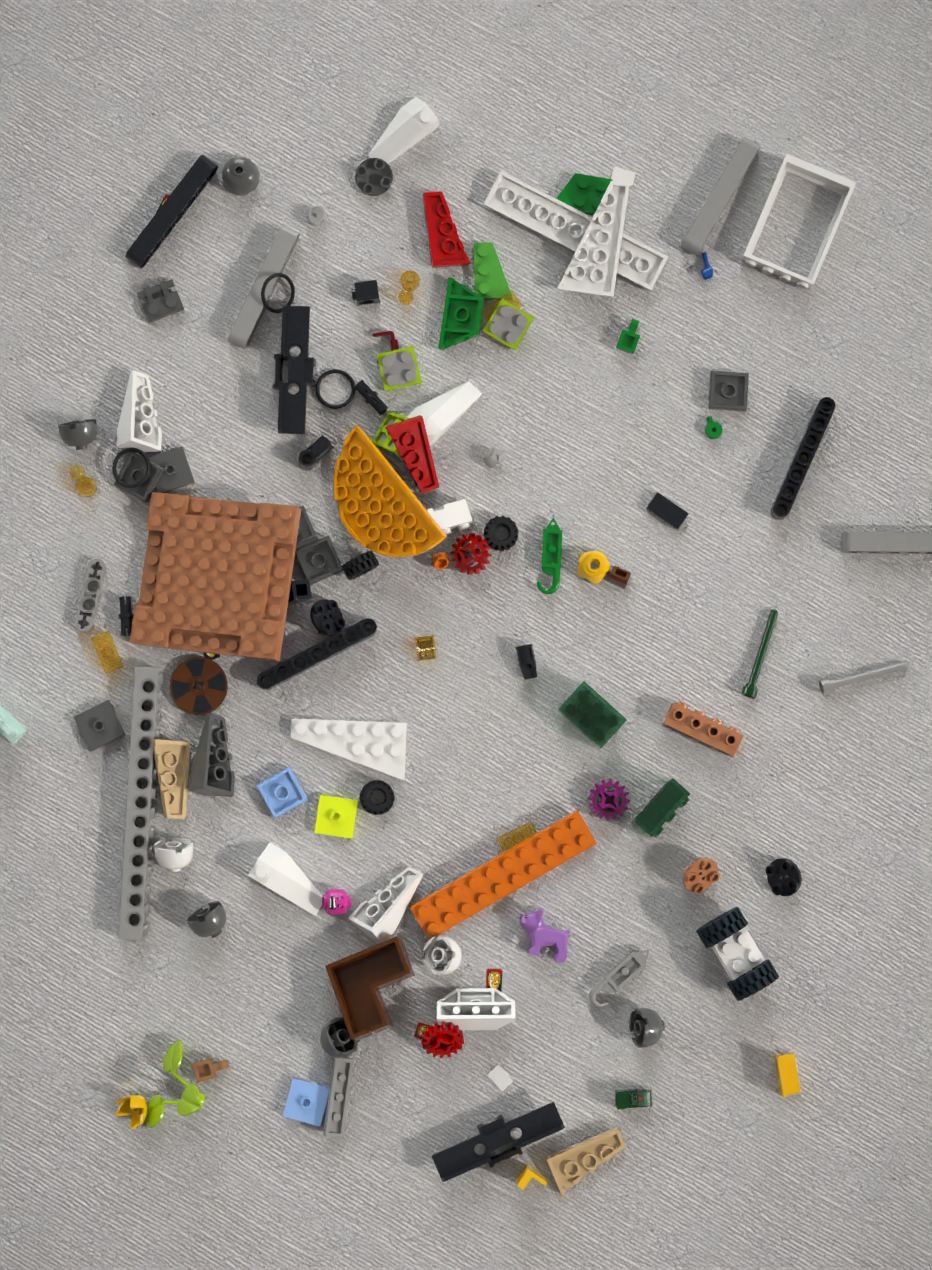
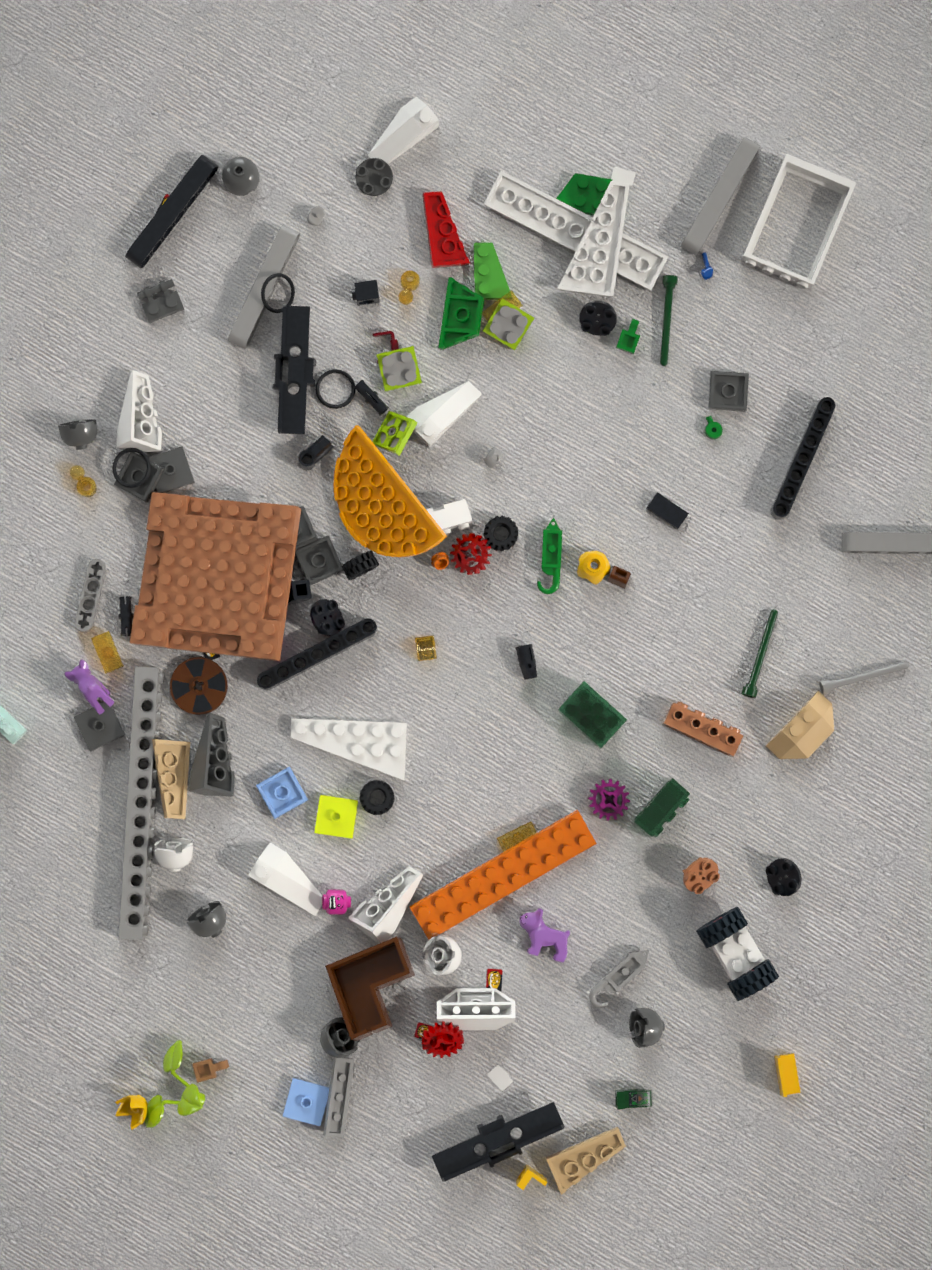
(89, 686): none -> medium lavender animal
(414, 448): red wing -> none
(607, 318): none -> black plate
(669, 283): none -> dark green piece
(805, 730): none -> tan wedge

